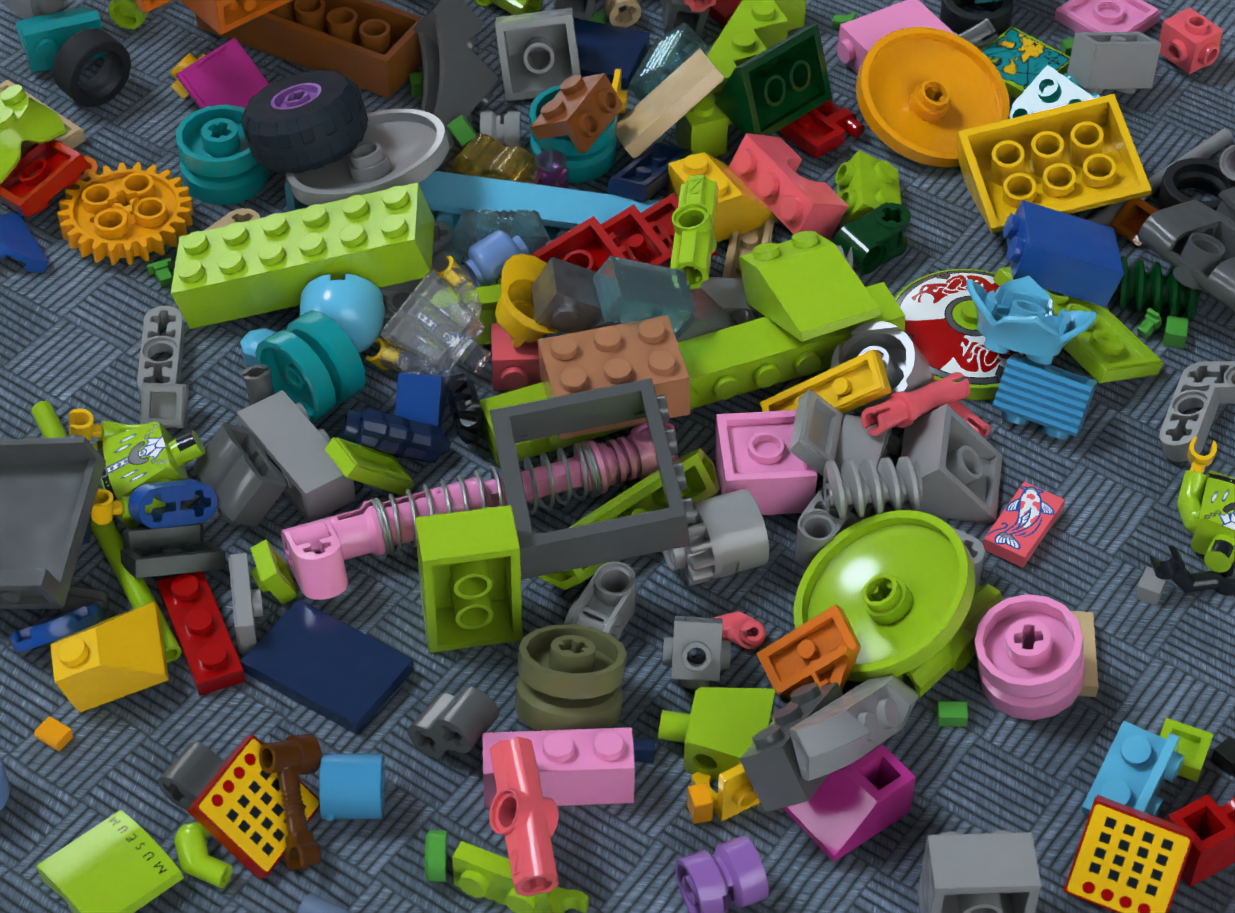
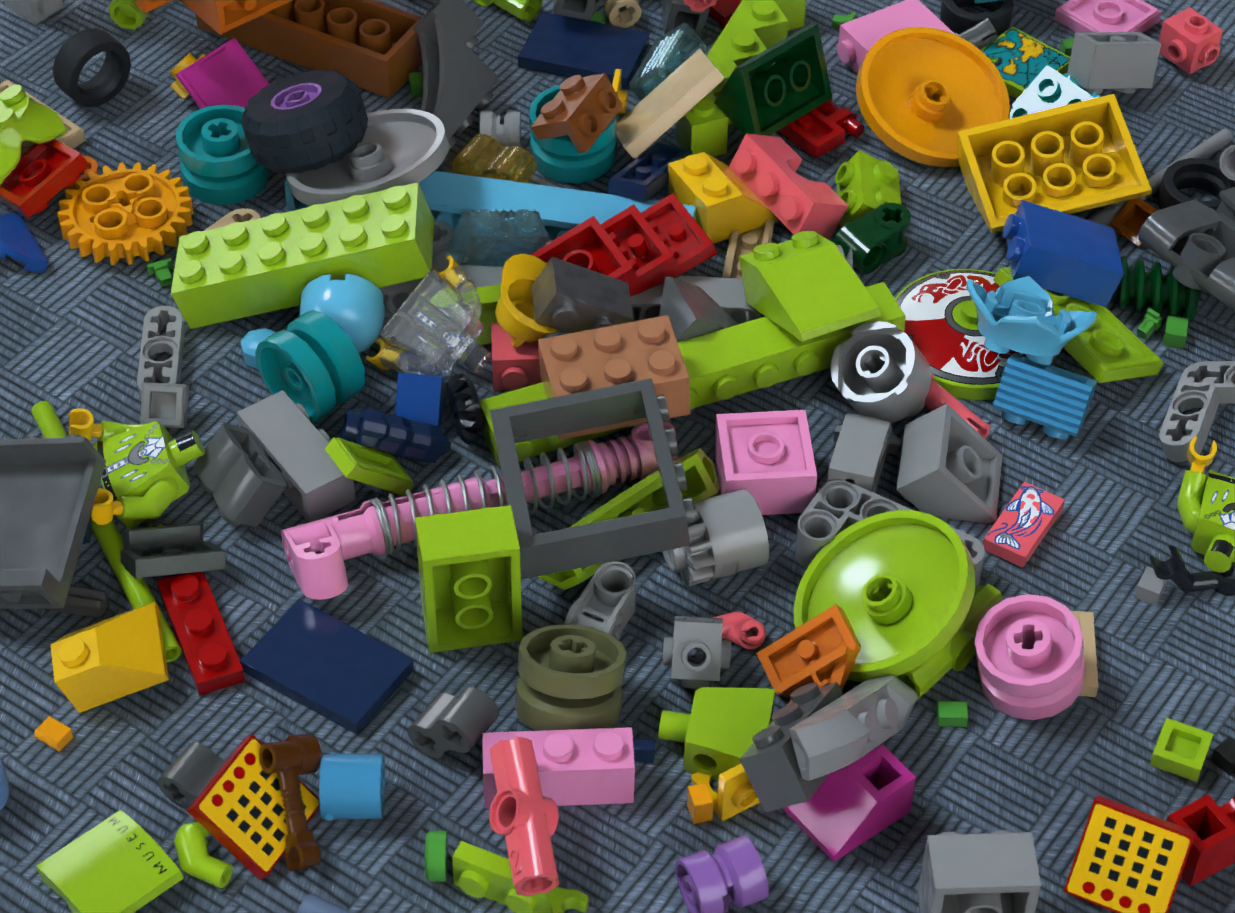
(45, 34): teal bracket -> none
(56, 627): blue tile -> none
(173, 513): blue beam -> none
(245, 601): light grey plate -> none
(258, 383): dark grey pin -> none
(273, 572): lime plate -> none
(462, 130): bright green piece -> none
(489, 256): medium blue head -> none
(536, 51): light grey slope -> none
(551, 168): piece -> none
(642, 291): clear light blue brick -> none
(695, 229): lime piece -> none
(815, 431): light grey tile -> none
(842, 386): yellow tile -> none
(872, 485): light grey piece -> none
(907, 406): coral pin -> none
(1136, 769): medium azure bracket -> none

